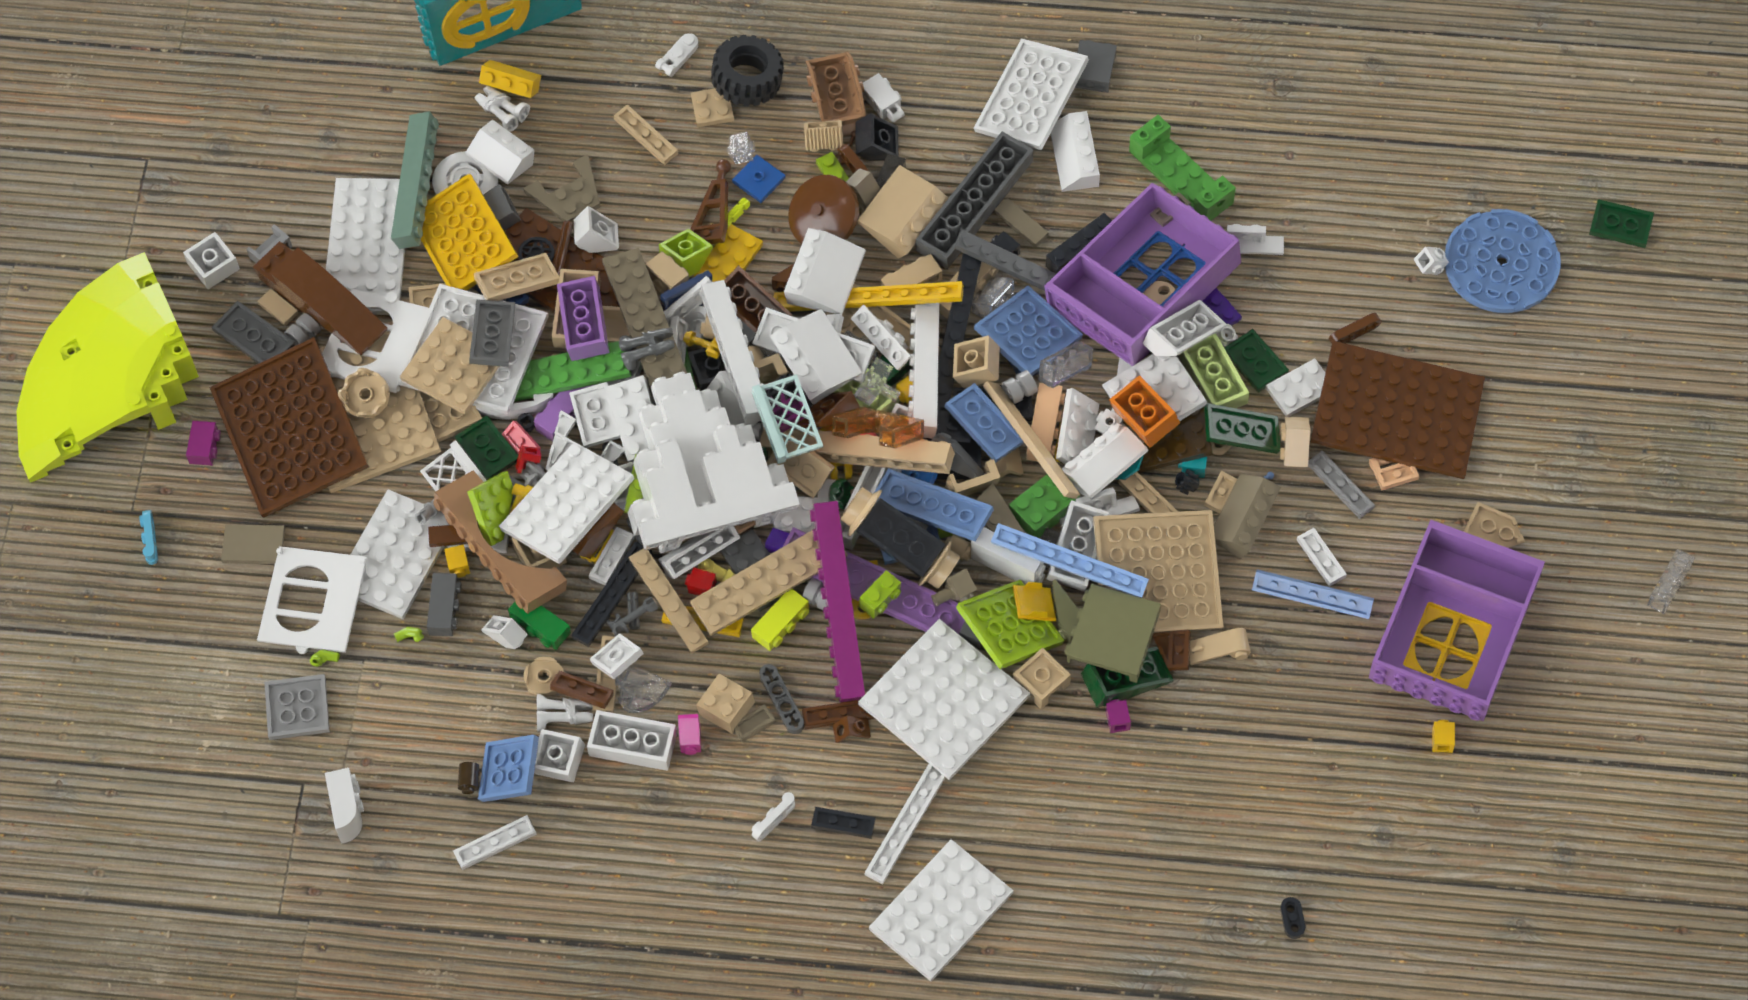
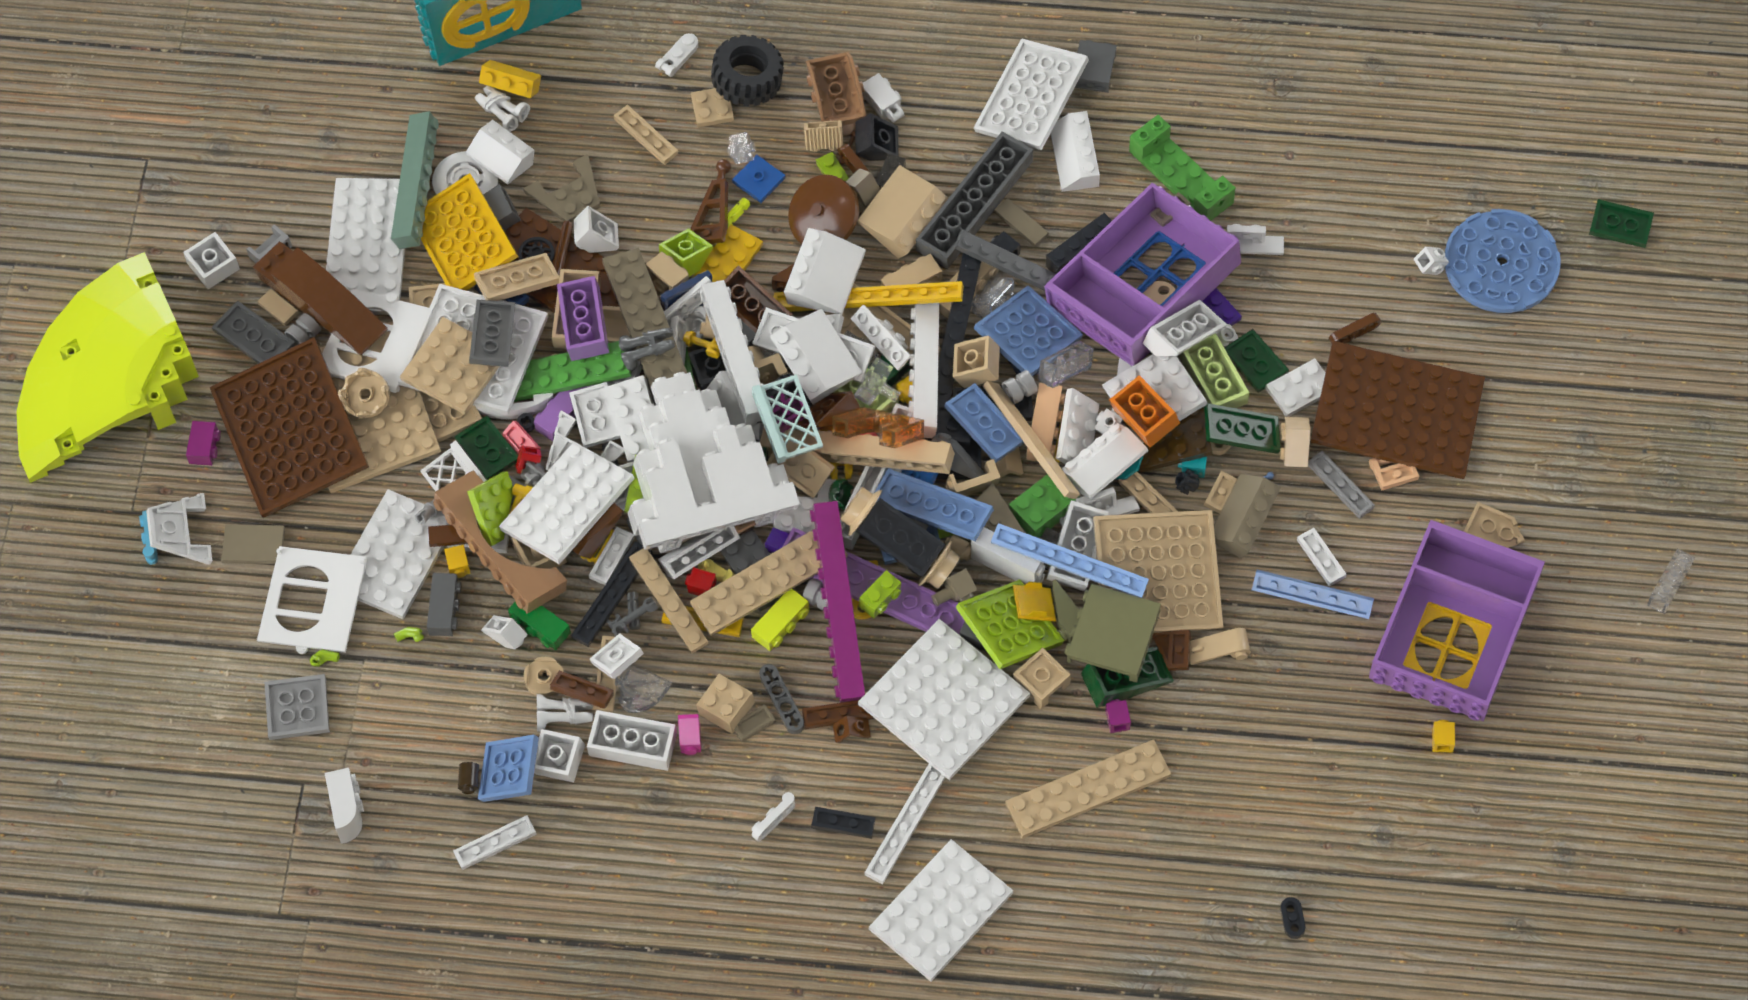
(170, 529): none -> white wing
(1088, 788): none -> tan plate

